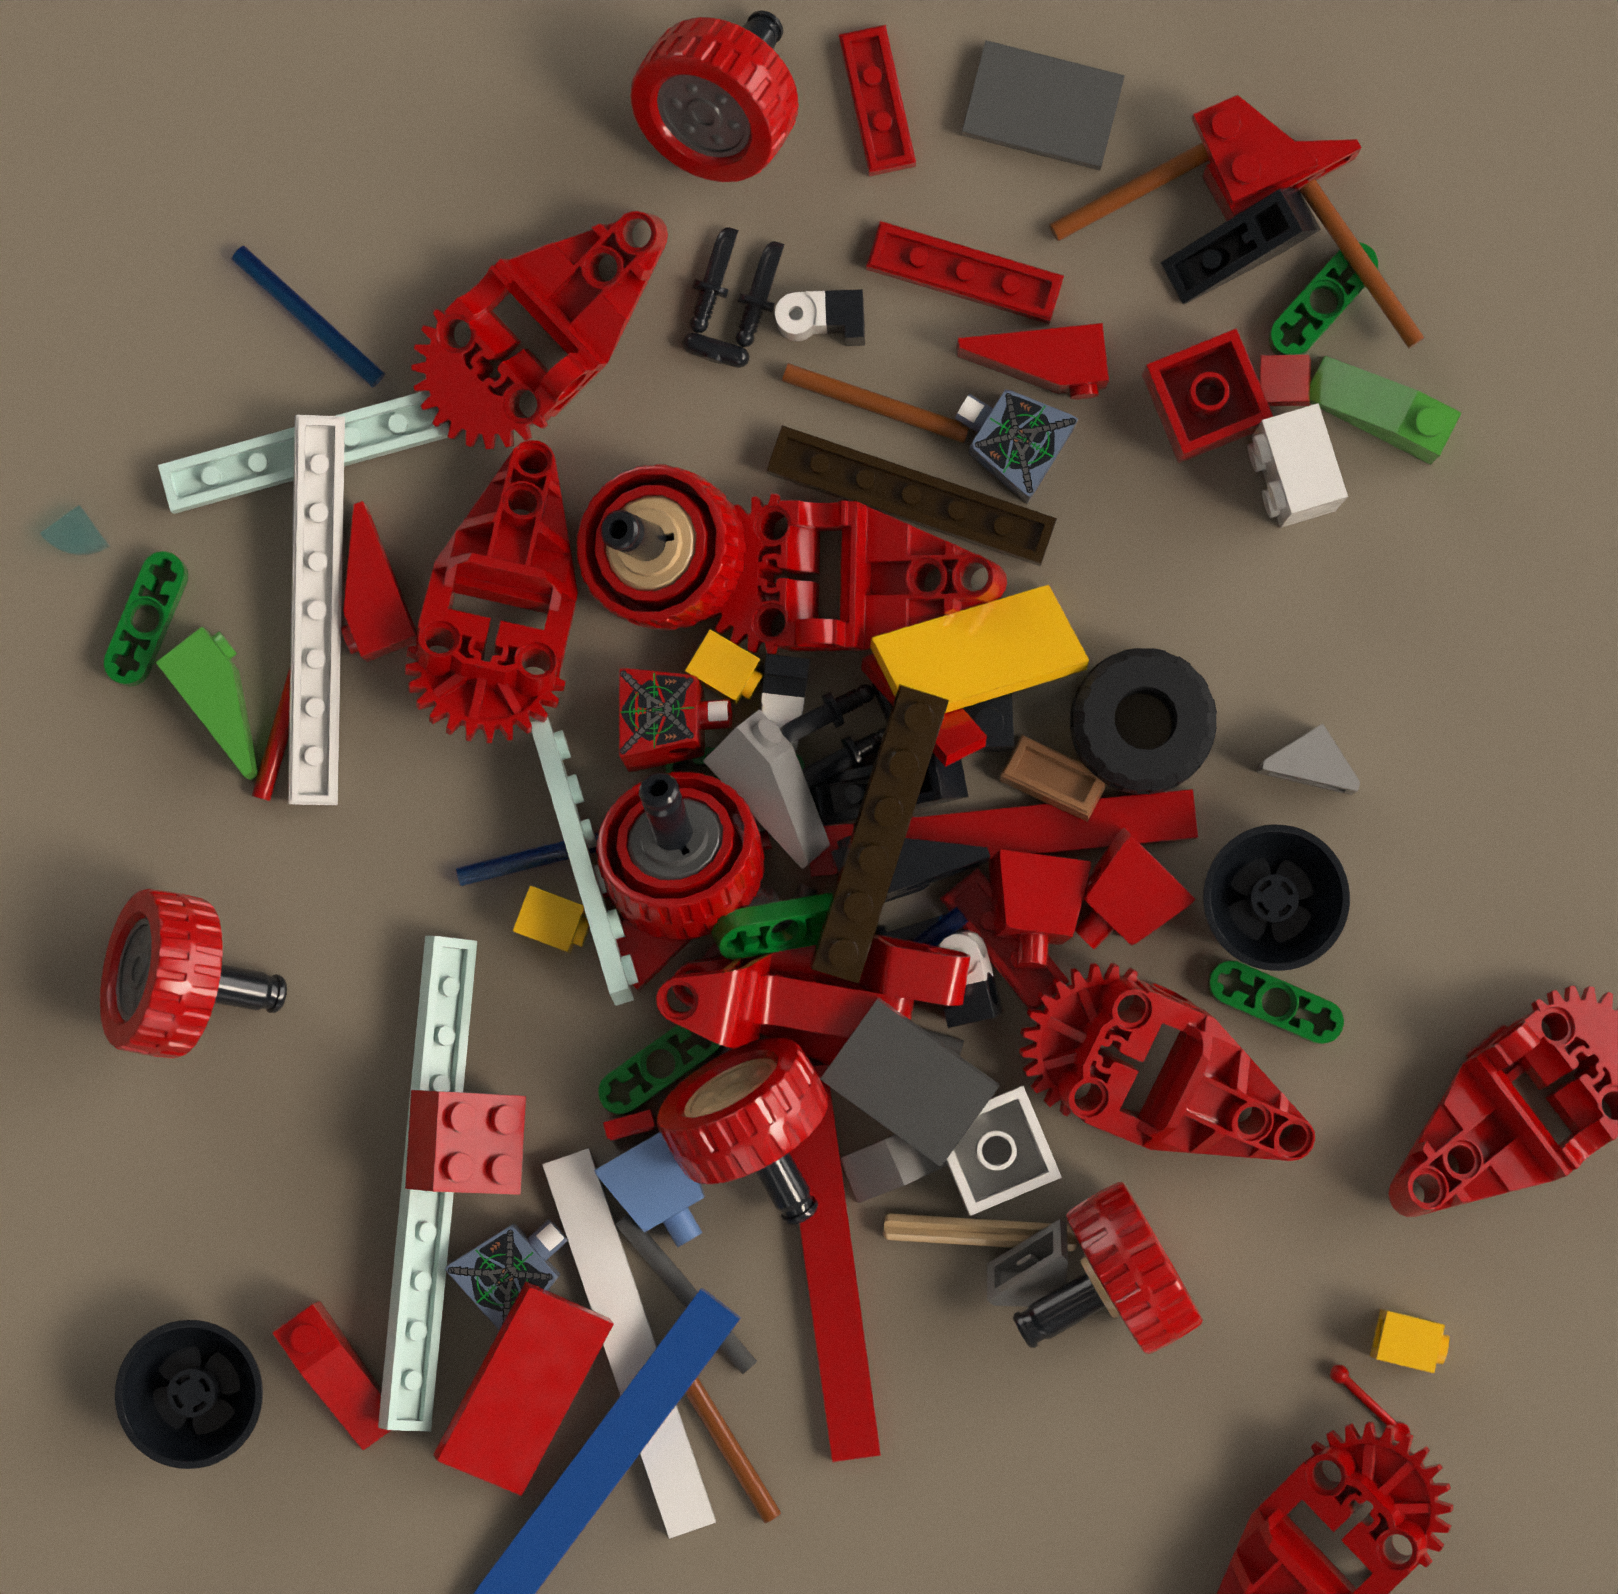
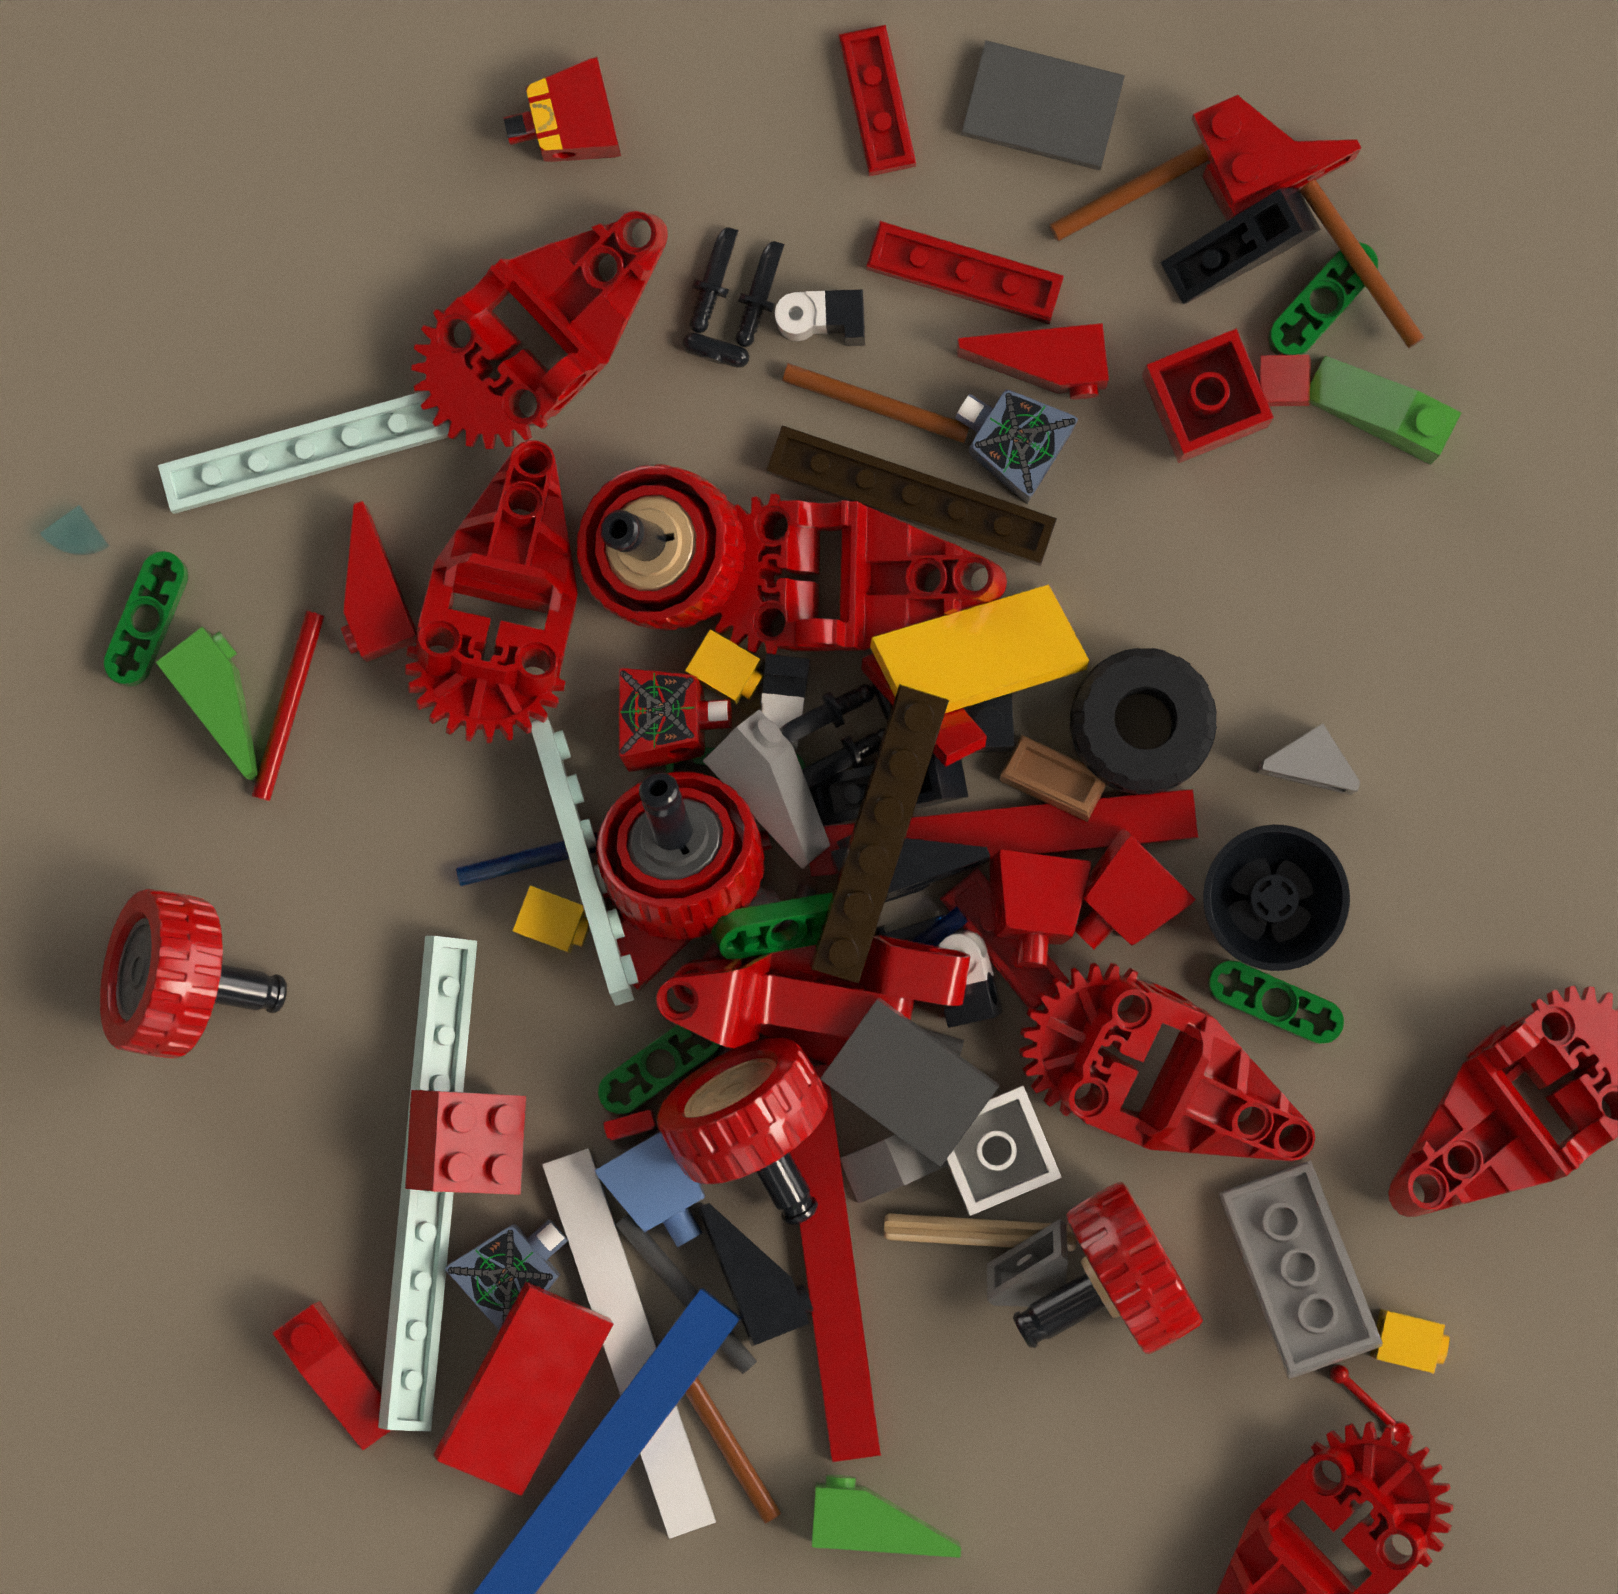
(163, 1384): black piece -> none
(308, 316): clear blue bar -> none
(316, 610): white tile -> none
(567, 116): none -> red torso
(716, 96): red wheel -> none
(759, 1287): none -> black slope
(863, 1520): none -> bright green slope
(1297, 466): white brick -> none
(1300, 1270): none -> light grey tile

